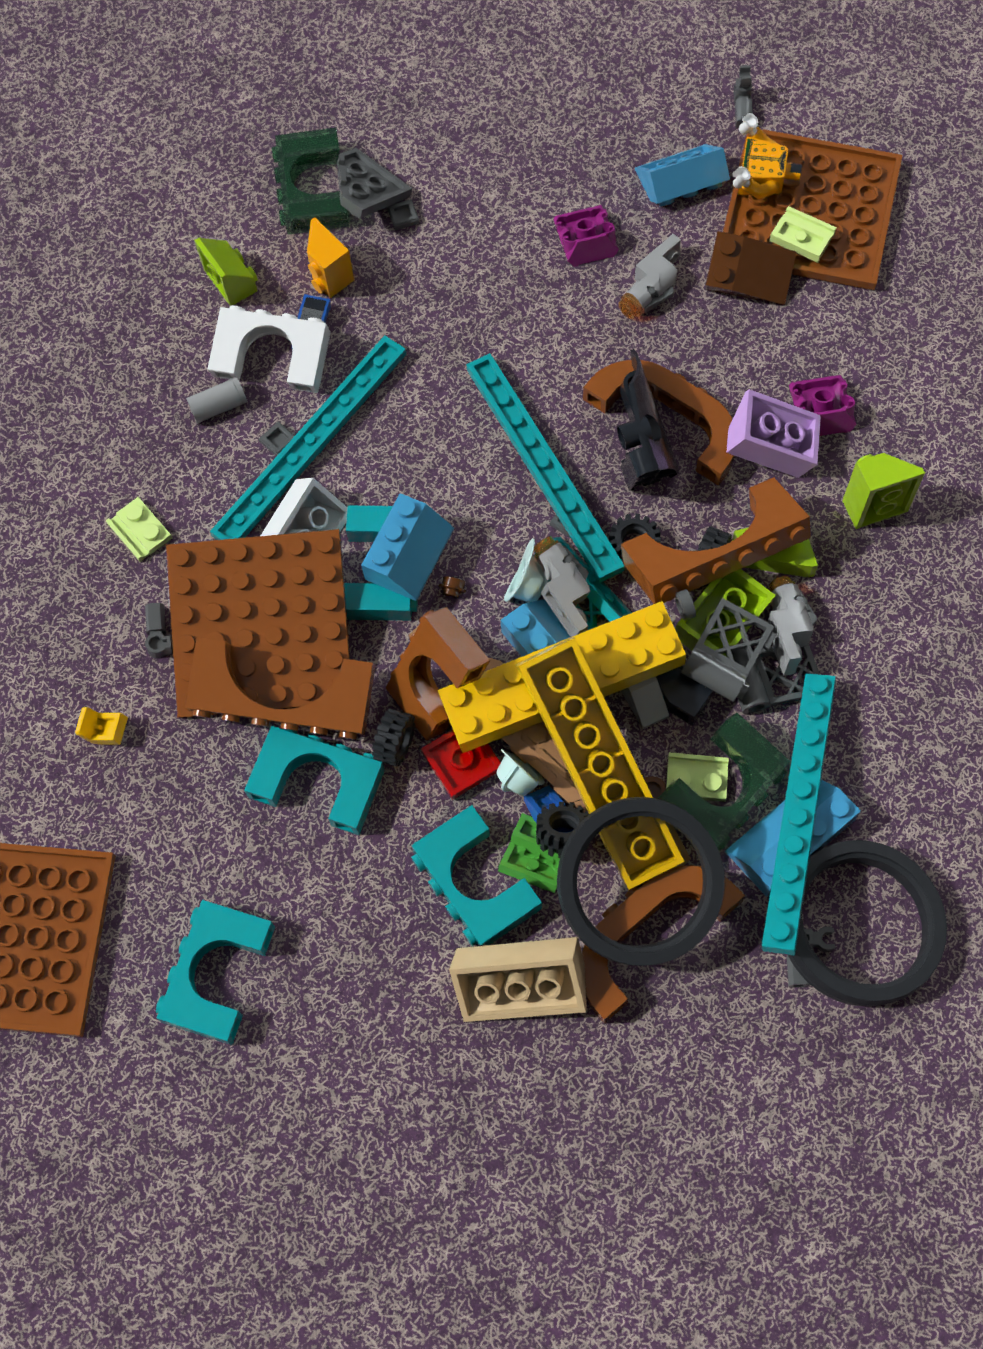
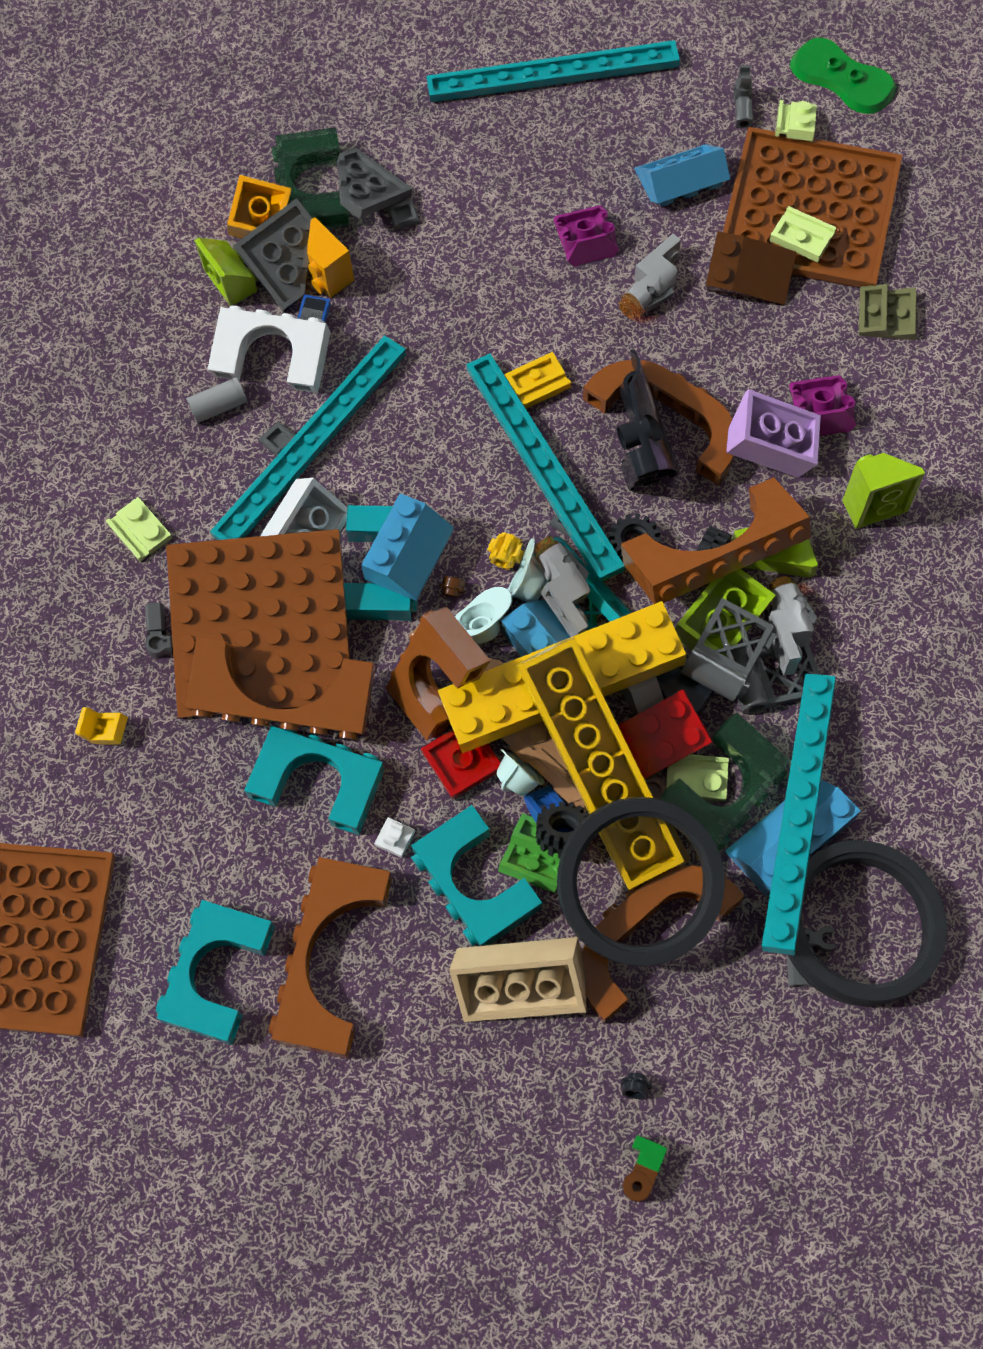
(254, 204): none -> light orange slope
(279, 253): none -> dark grey plate
(333, 891): none -> dark orange arch
(393, 737): black tyre -> none
(394, 837): none -> white tile
(484, 613): none -> light aqua piece
(505, 551): none -> yellow gear
(538, 380): none -> yellow plate
(552, 71): none -> teal plate
(635, 1082): none -> black plate
(641, 1180): none -> leg
(664, 734): none -> red plate
(685, 605): dark grey tile -> none
(763, 163): light orange torso -> none
(796, 120): none -> yellowish green plate
(858, 85): none -> green plate
(875, 312): none -> olive slope

